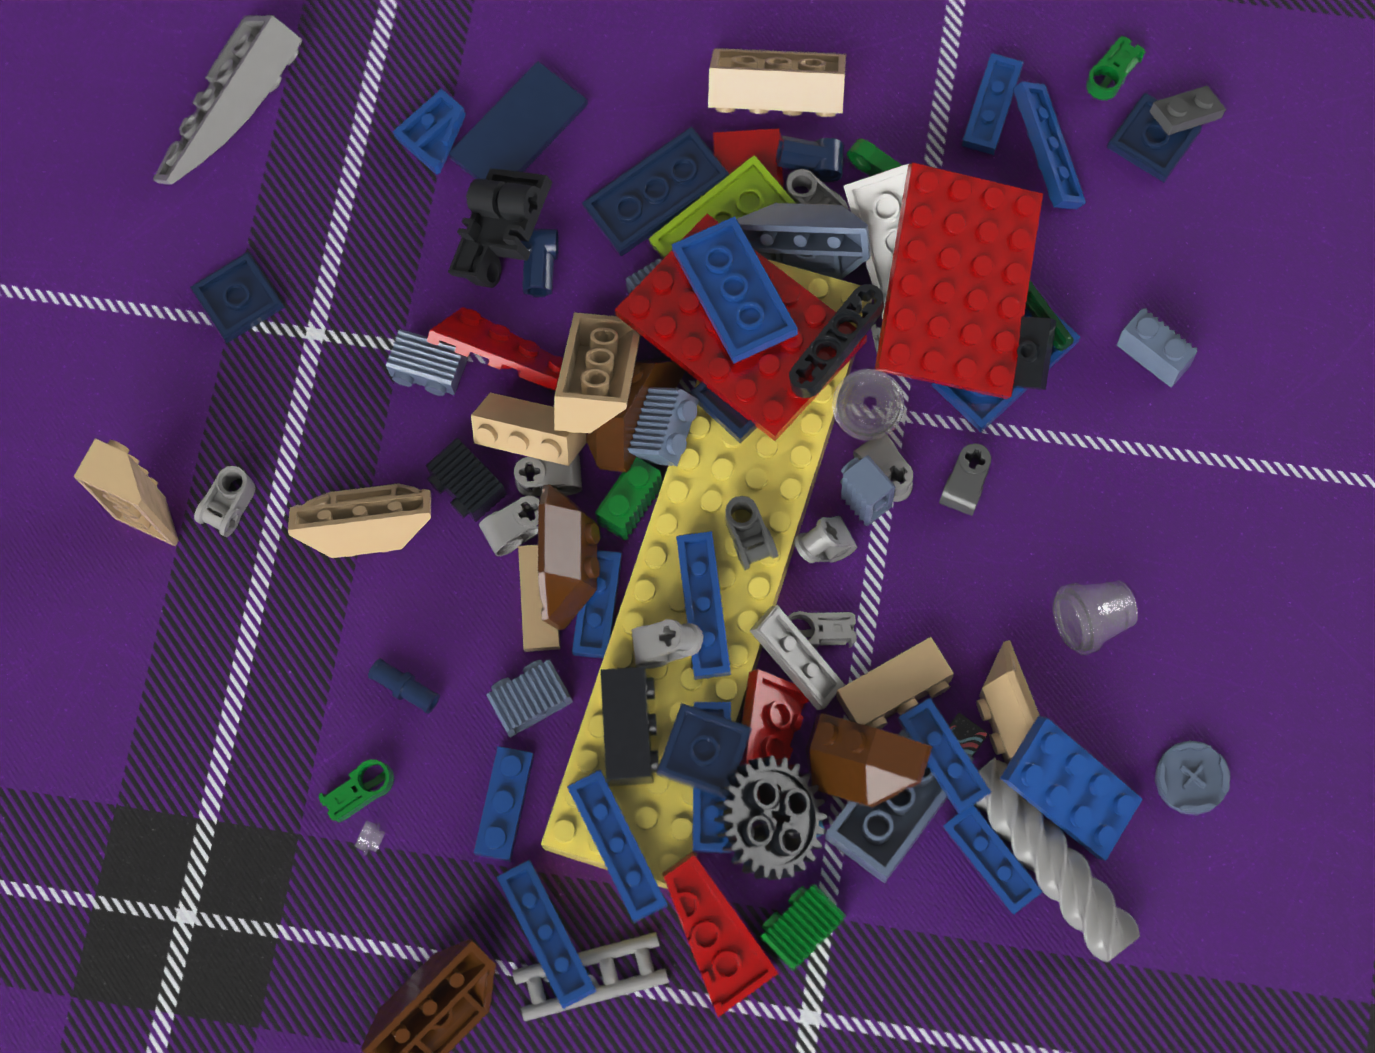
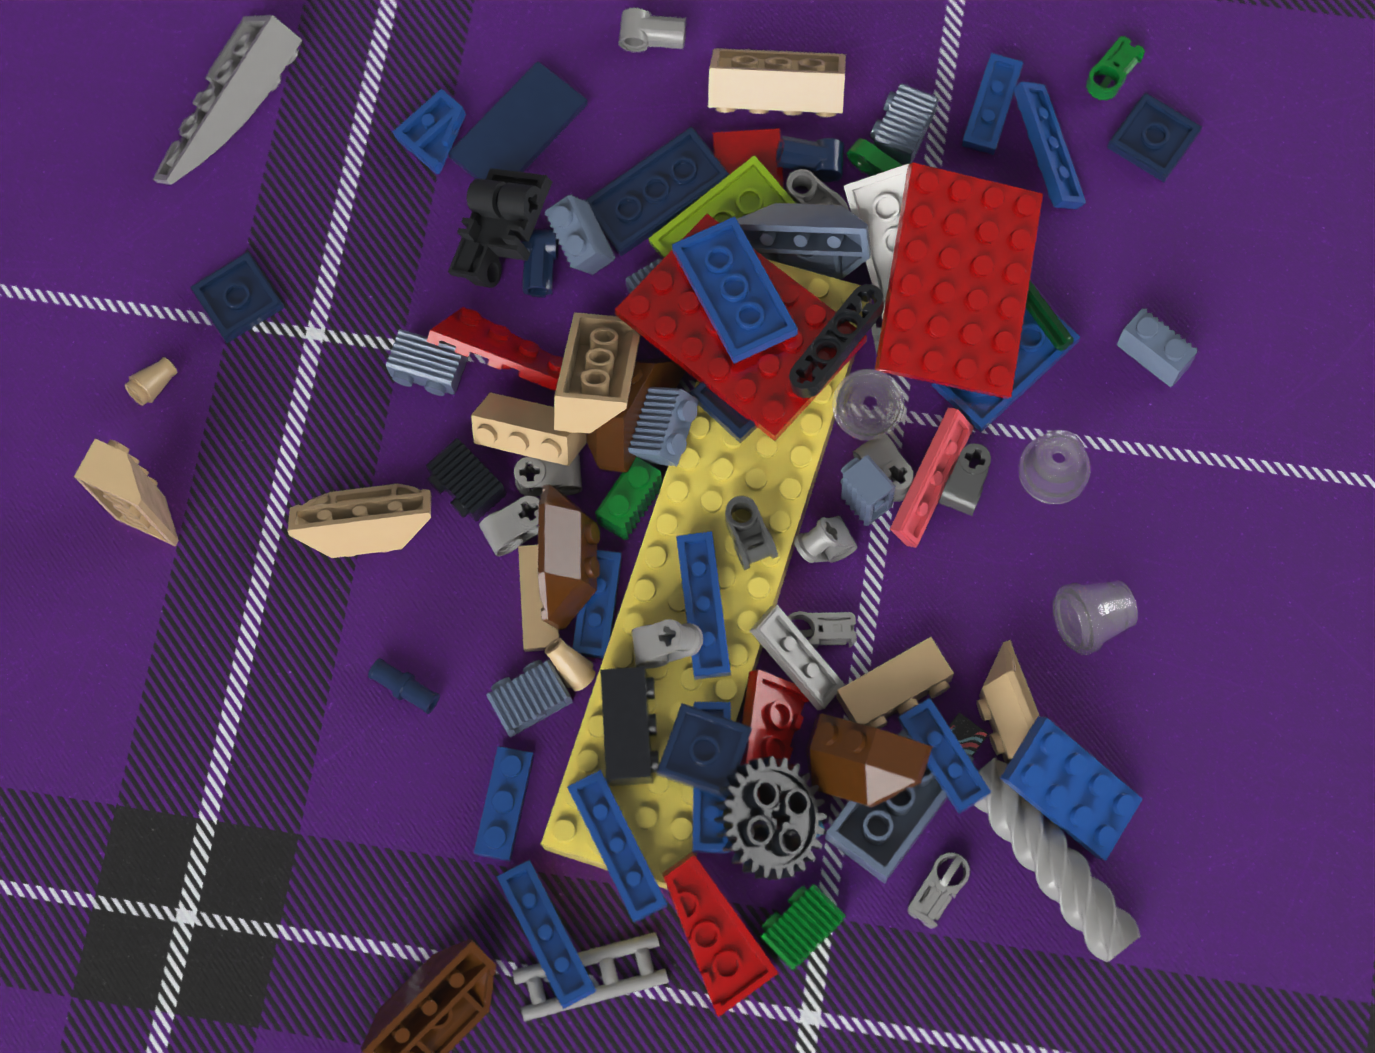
(149, 382): none -> tan cone
(225, 503): light grey piece -> none
(353, 794): green piece -> none
(369, 837): clear plate -> none
(571, 666): none -> tan cone
(579, 235): none -> sand blue brick
(643, 30): none -> light grey piece
(904, 123): none -> sand blue brick
(931, 477): none -> coral tile
(934, 894): none -> light grey piece
(992, 859): blue plate -> none
(1034, 352): black plate -> none
(1051, 480): none -> clear piece
(1187, 110): dark grey plate -> none
(1192, 778): sand blue tile -> none

